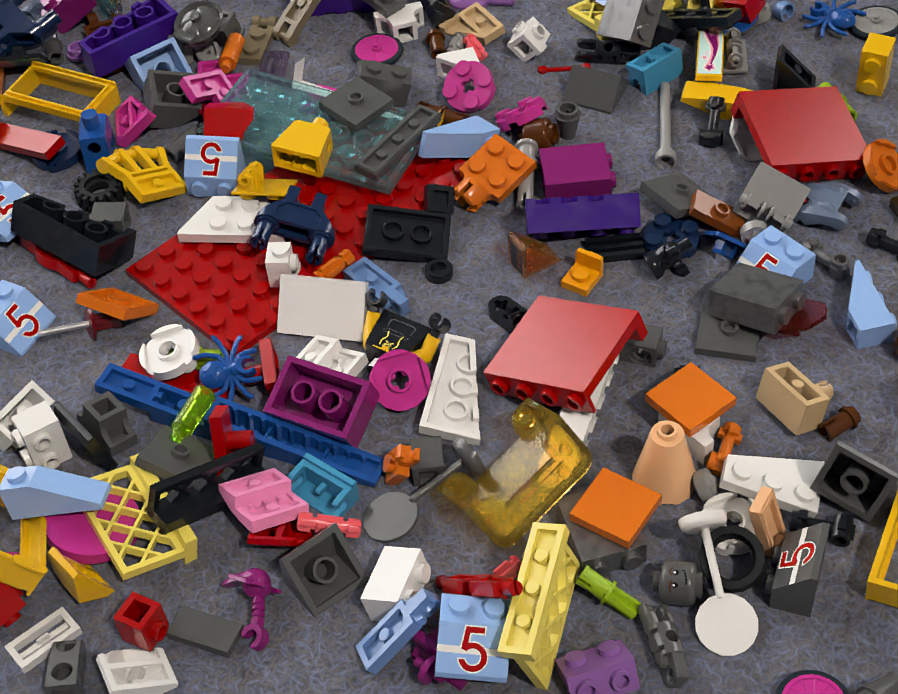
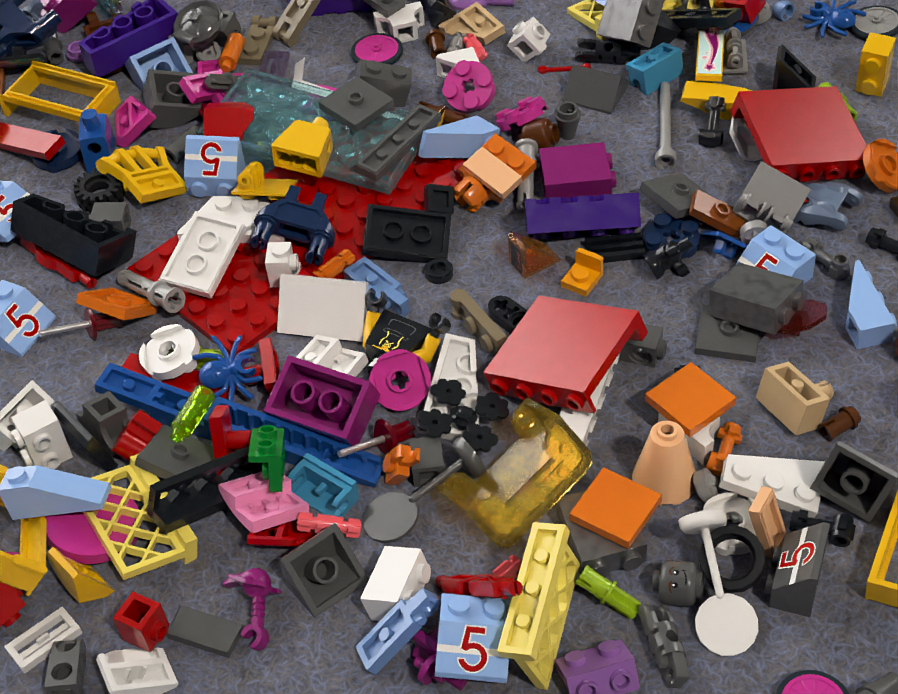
(136, 435): none -> red leg
(157, 292): none -> light grey pin
(203, 254): none -> white tile
(221, 81): none -> dark grey axle
(268, 447): none -> green bracket
(385, 437): none -> dark red piece
(463, 417): none -> black plant
(476, 321): none -> dark tan plate
(492, 173): none -> light nougat tile

